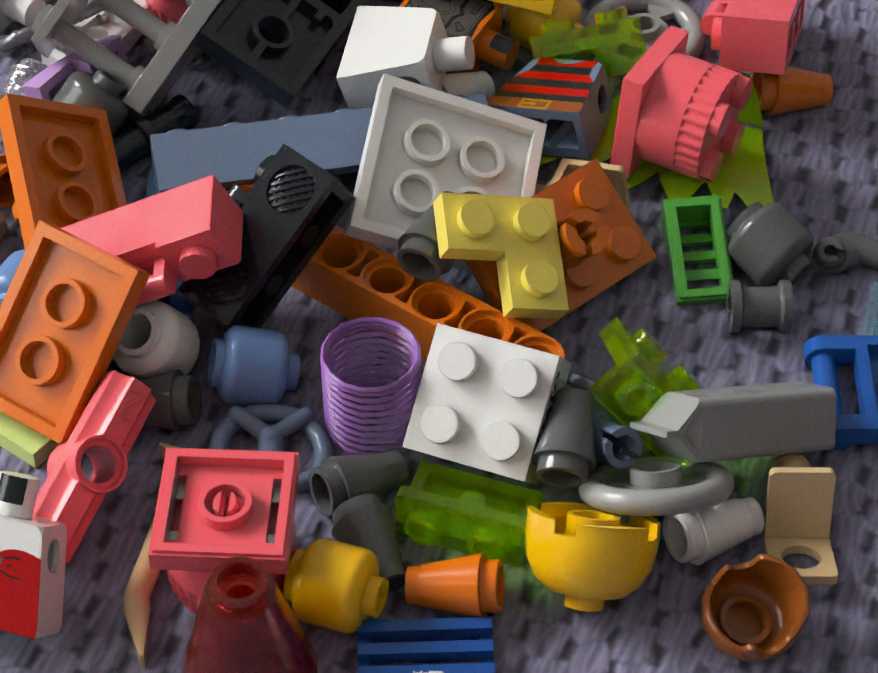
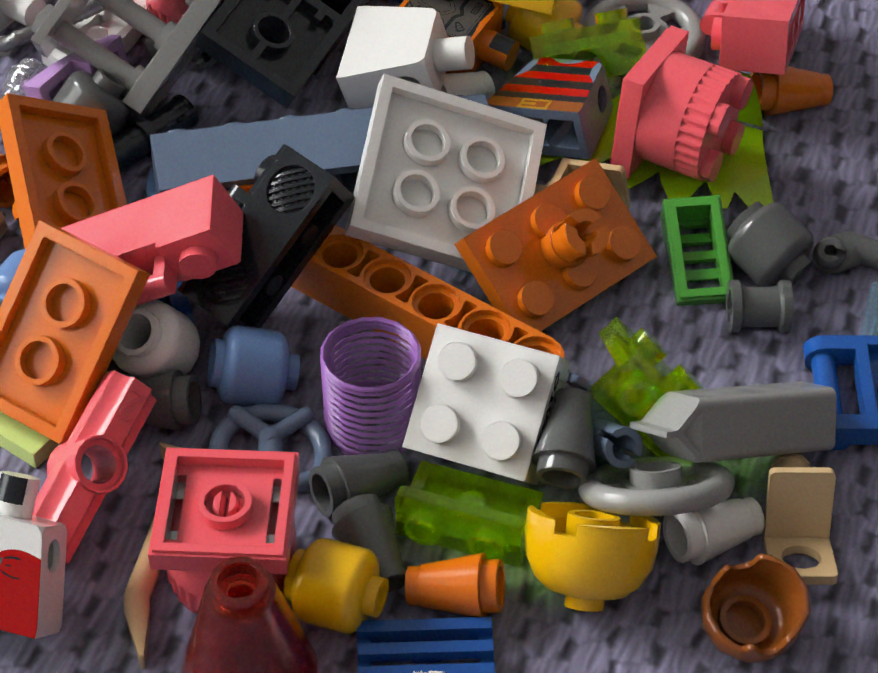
(419, 249): dark grey cone -> none
(516, 235): light yellow plate -> none

